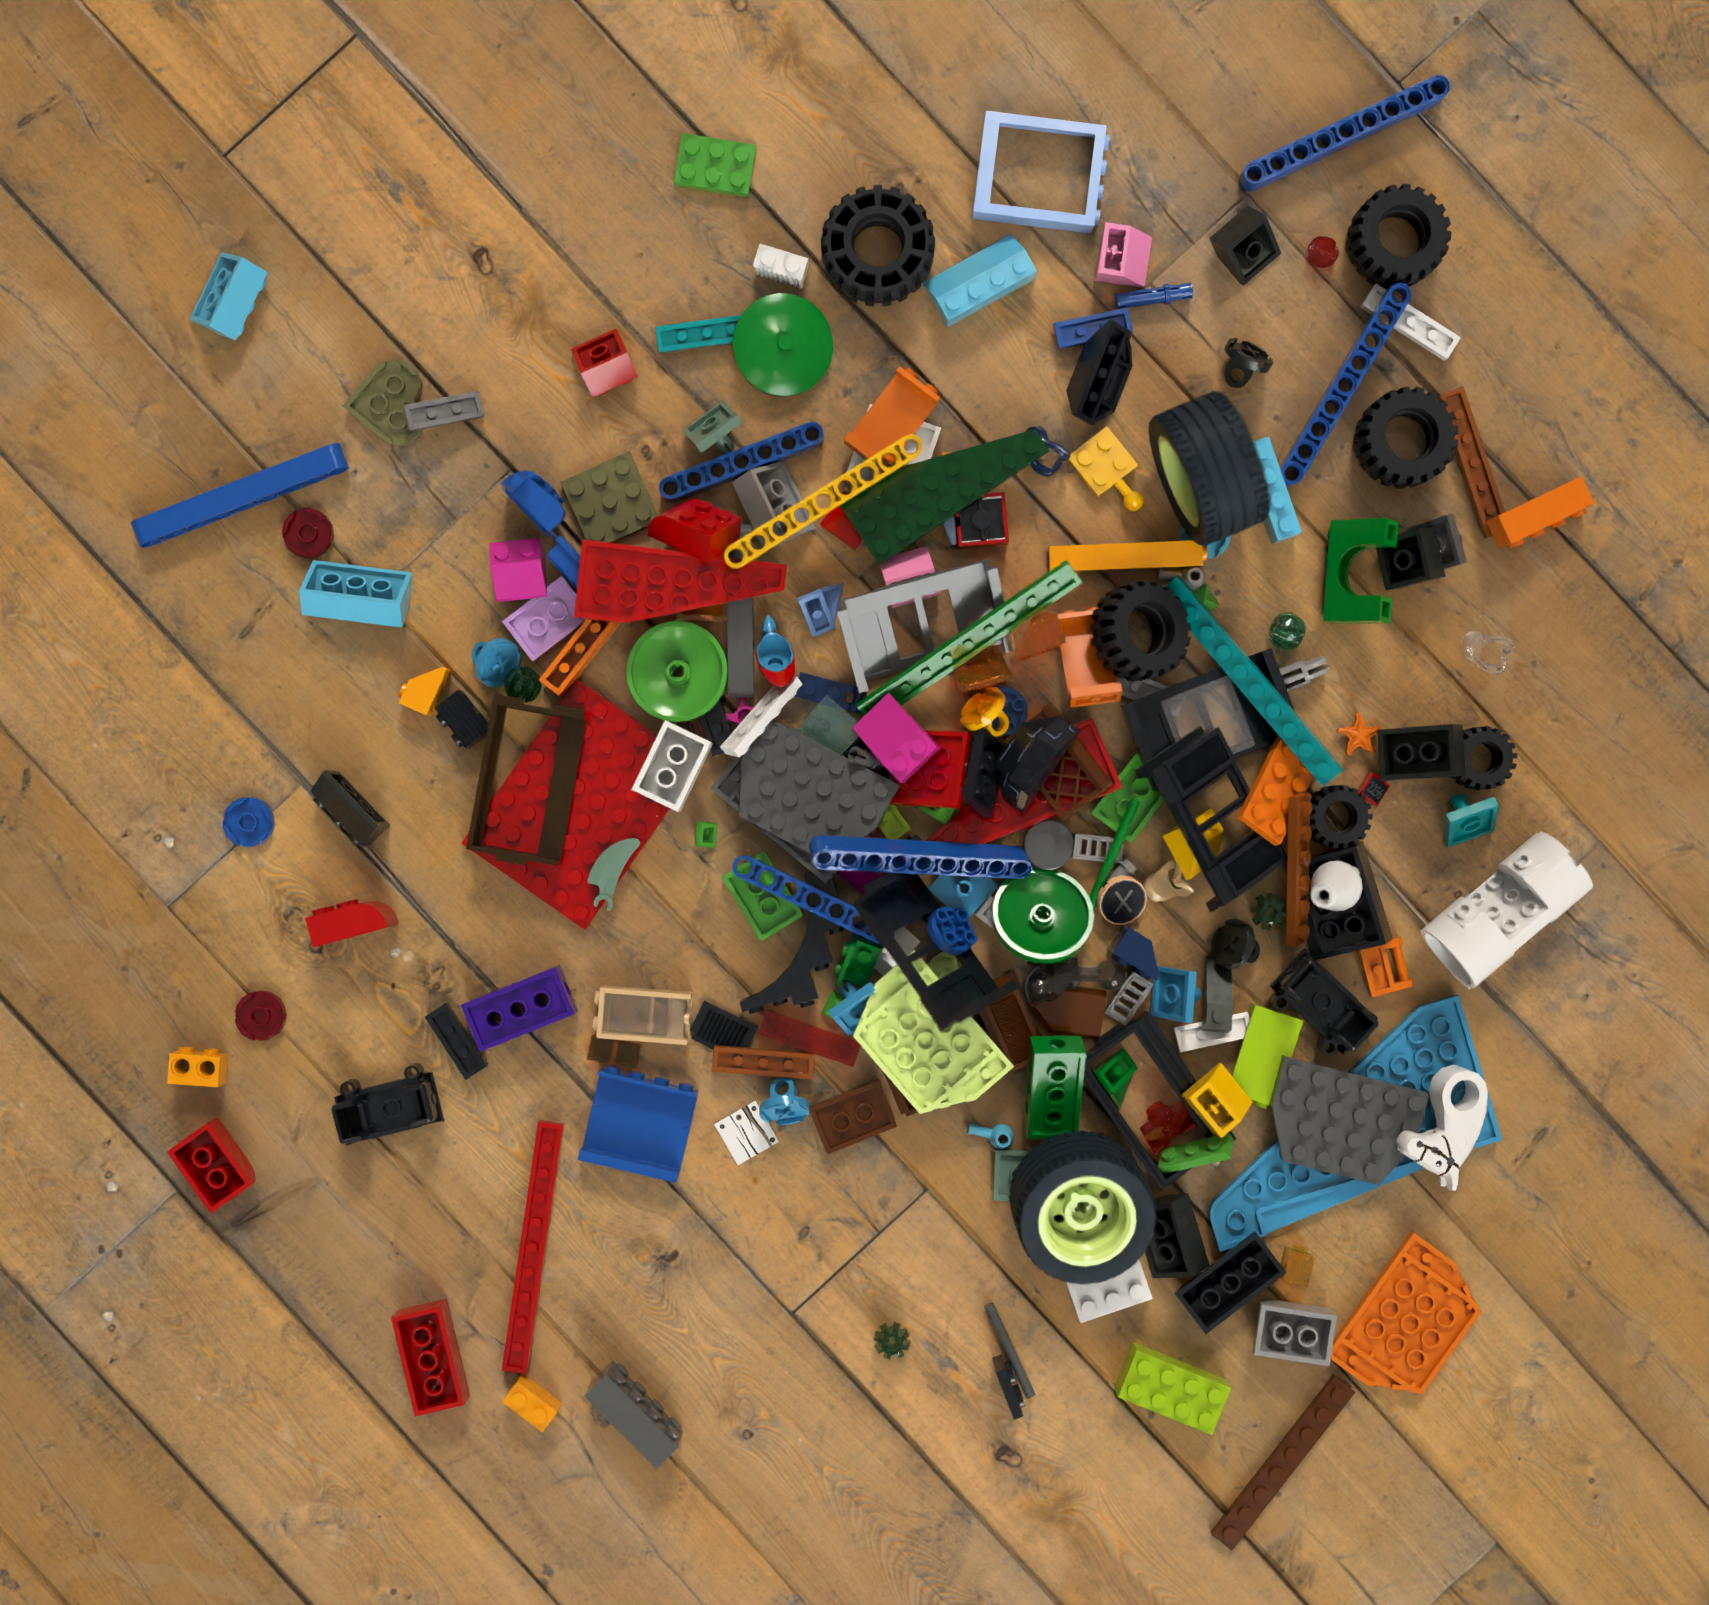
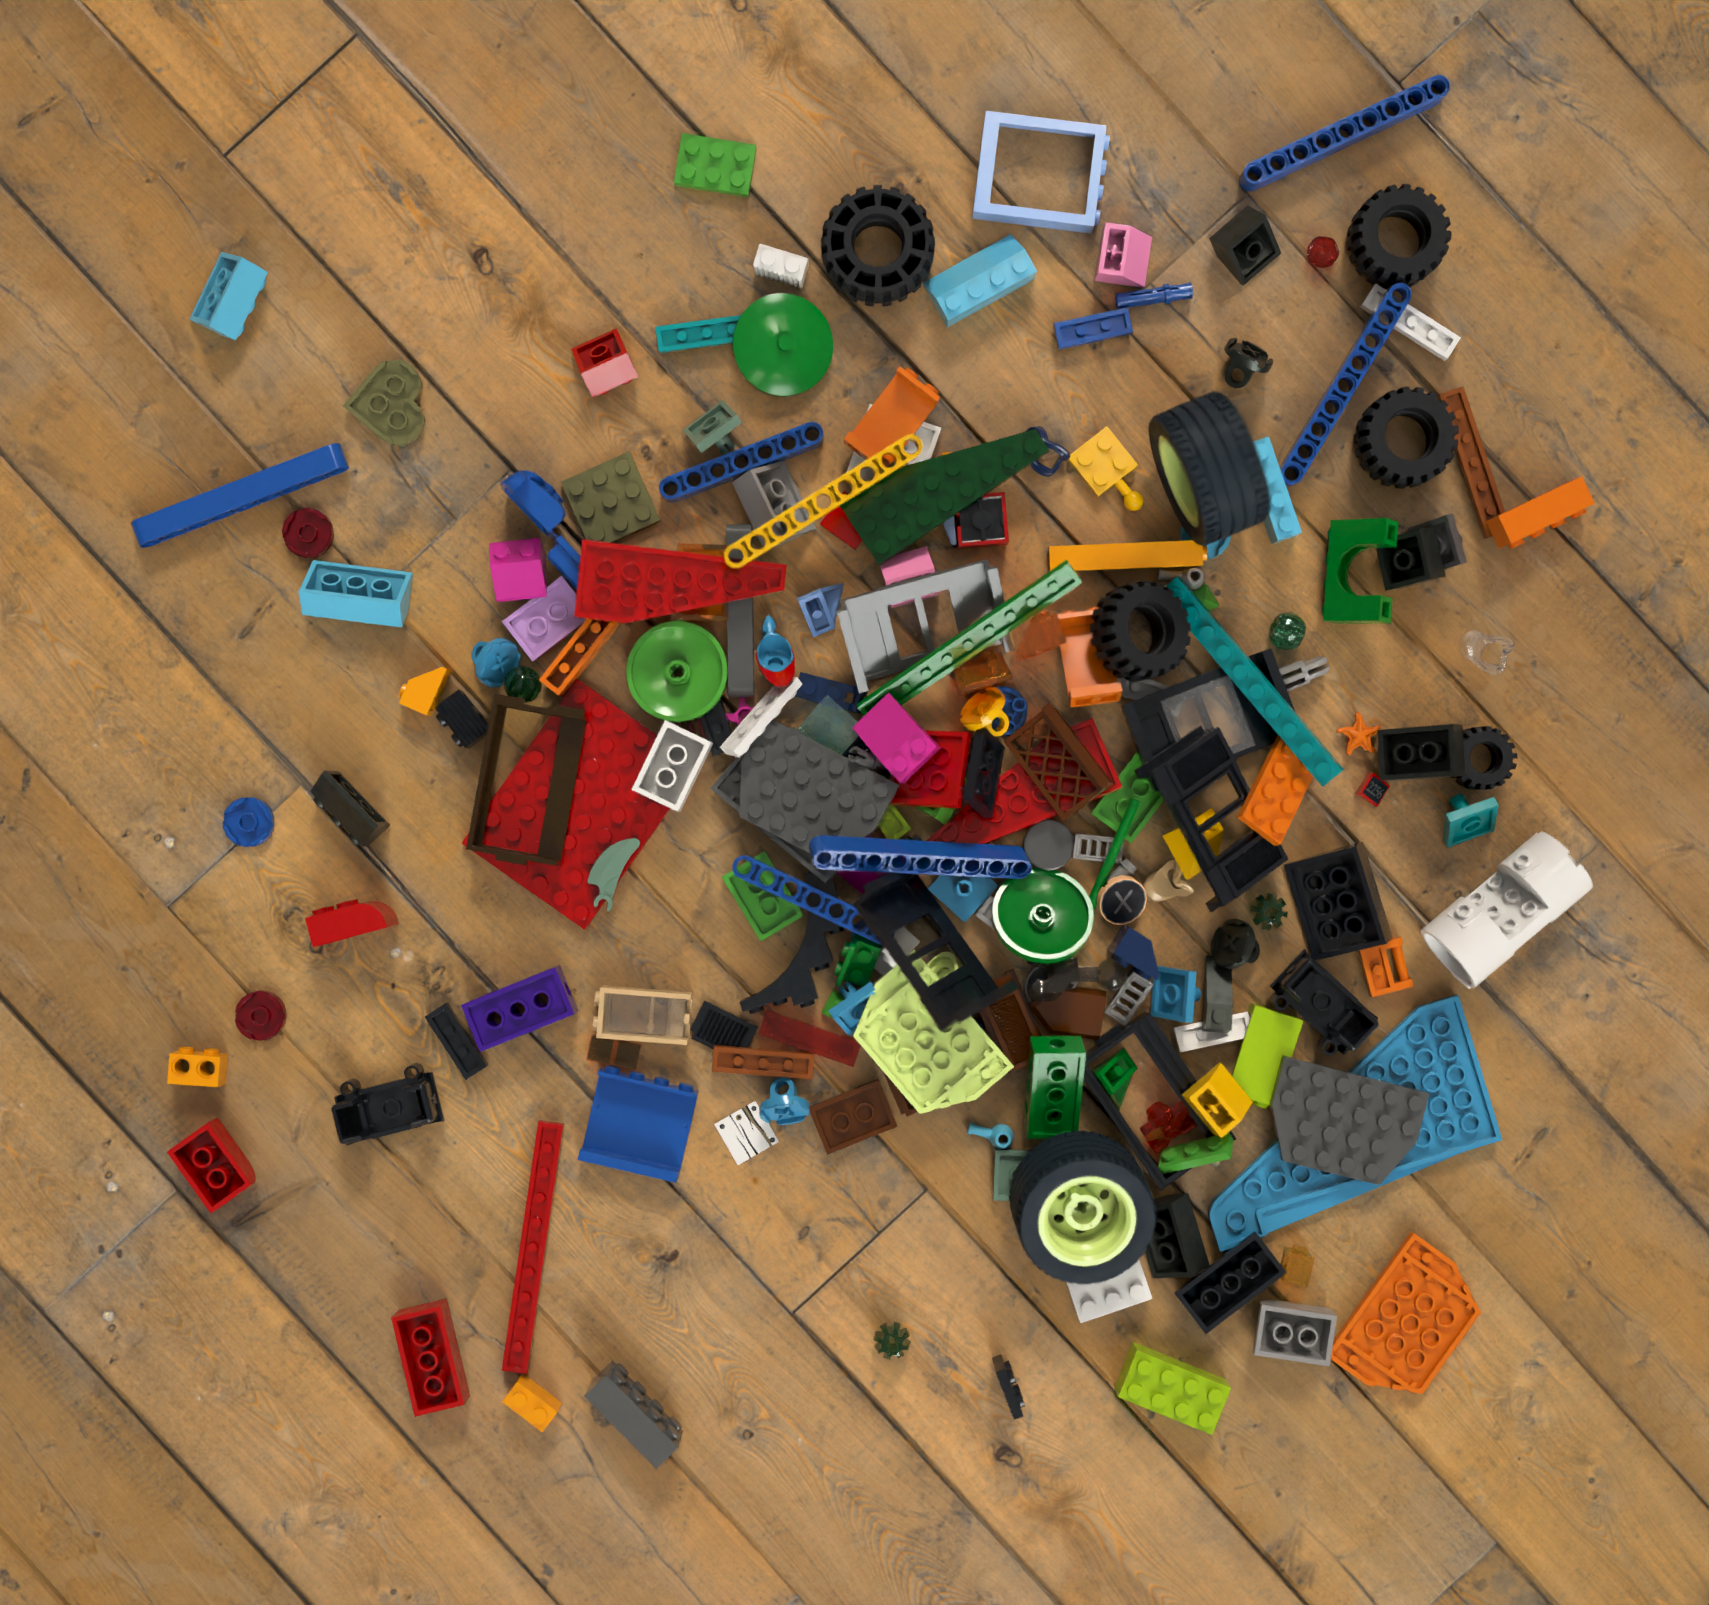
(443, 411): flat silver plate -> none
(697, 529): red brick -> none
(705, 834): bright green slope -> none
(951, 930): blue tile -> none
(1009, 1350): dark grey bar -> none
(1032, 758): black wedge -> none
(1100, 373): black wedge -> none
(1282, 1462): reddish brown plate -> none
(1298, 869): dark orange plate -> none
(1336, 886): white cone -> none
(1357, 816): black tyre -> none
(1457, 1125): white animal -> none

